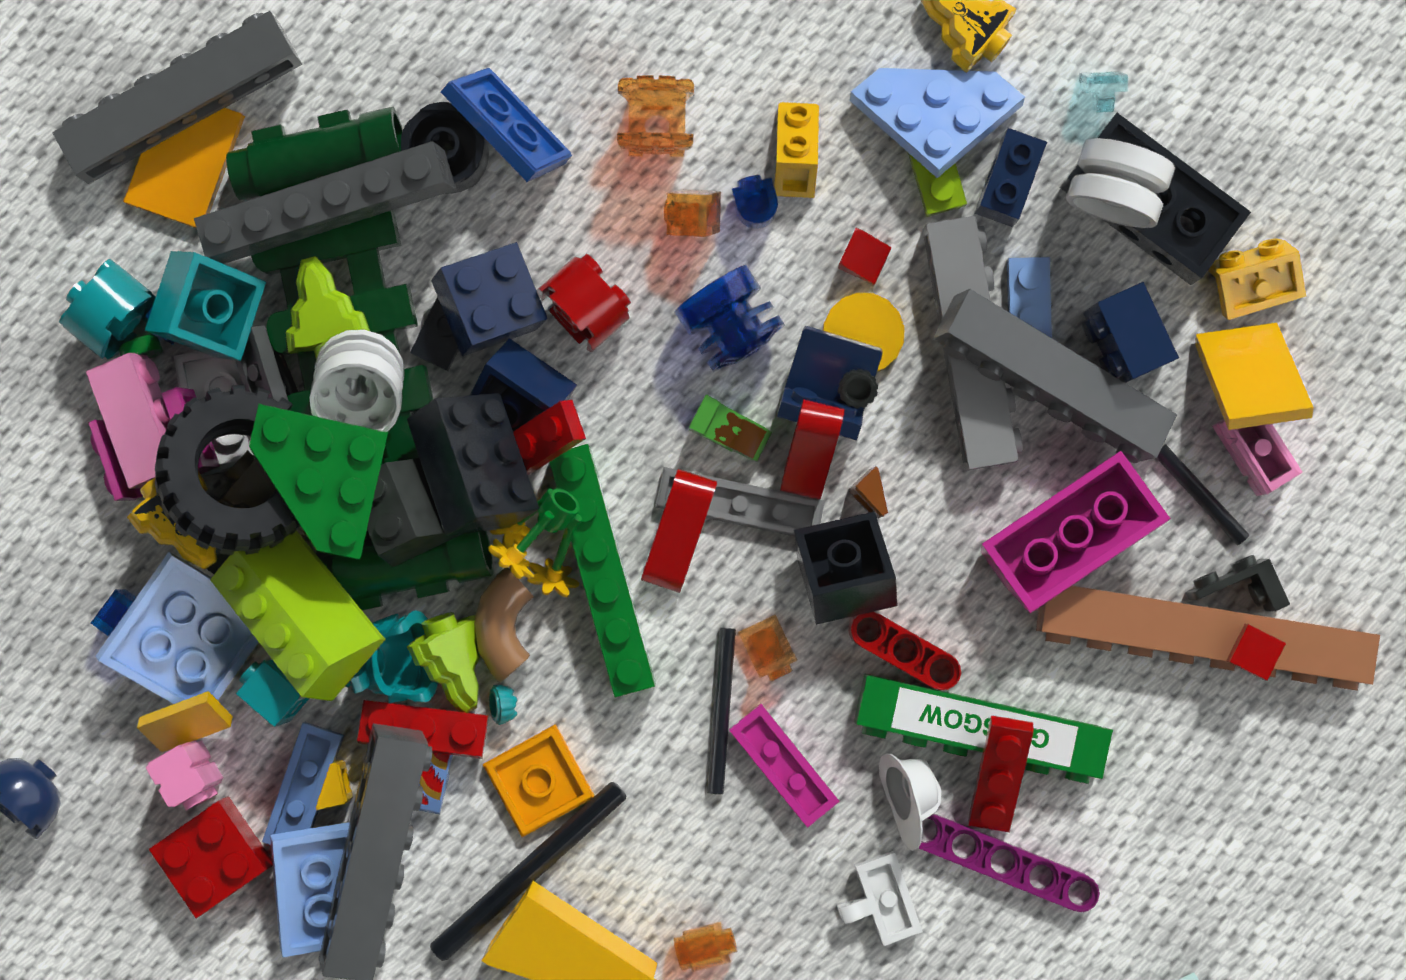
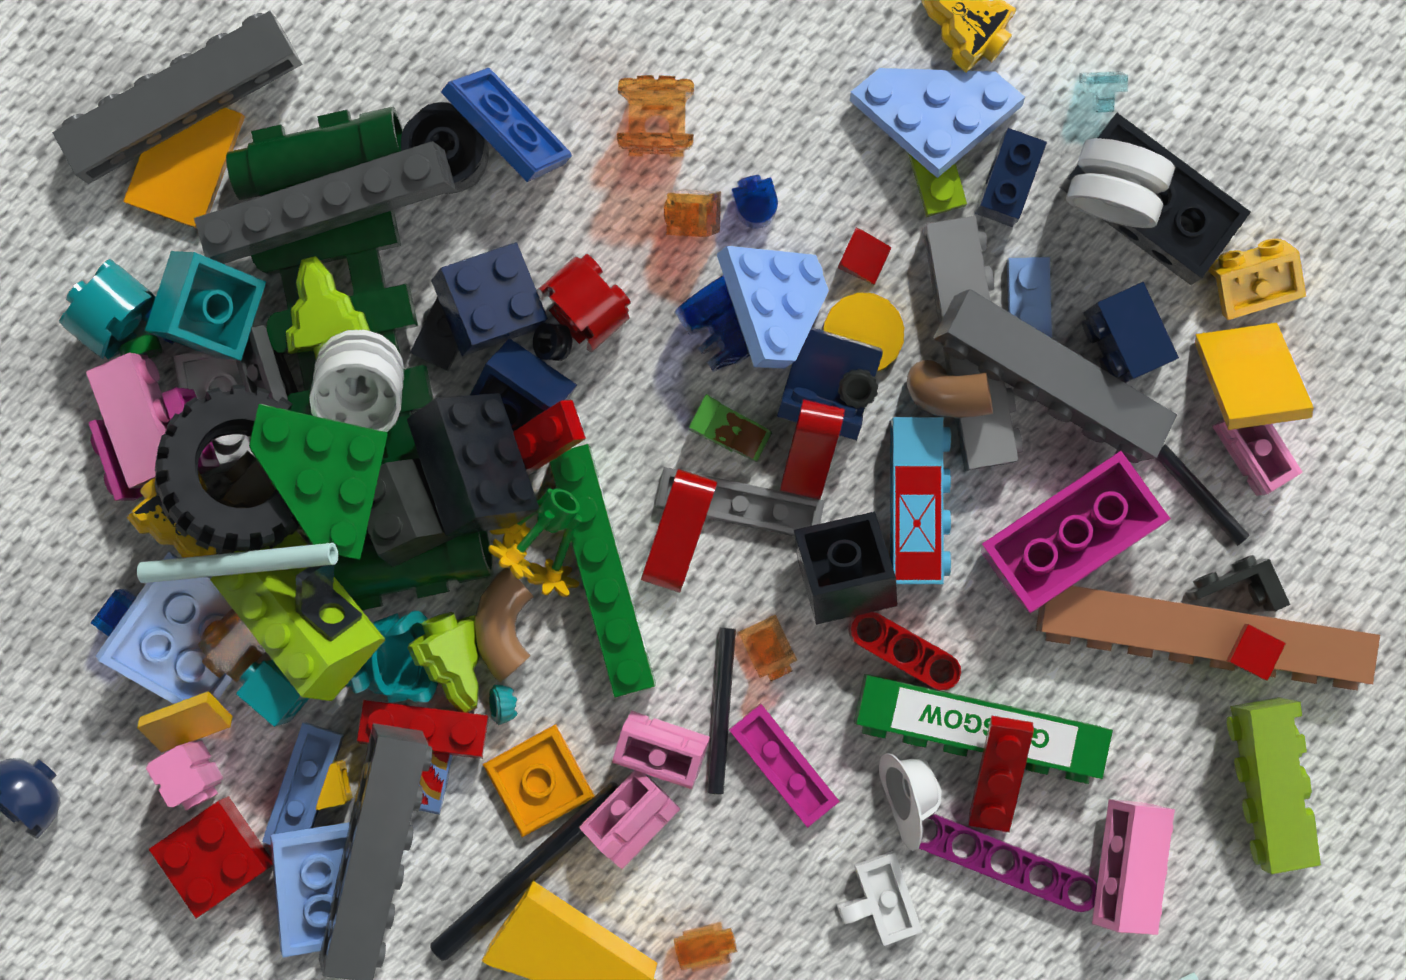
(229, 647): none -> clear orange brick
(238, 563): none -> light aqua piece
(316, 593): none -> black bracket
(552, 342): none -> black bush
(629, 818): none -> bright pink brick
(661, 749): none -> bright pink brick
(774, 300): none -> light blue plate
(797, 150): yellow bracket -> none
(870, 493): dark orange slope -> none
(917, 500): none -> medium azure brick
(948, 394): none -> medium nougat cylinder
(1133, 867): none -> bright pink brick
(1275, 784): none -> lime wedge

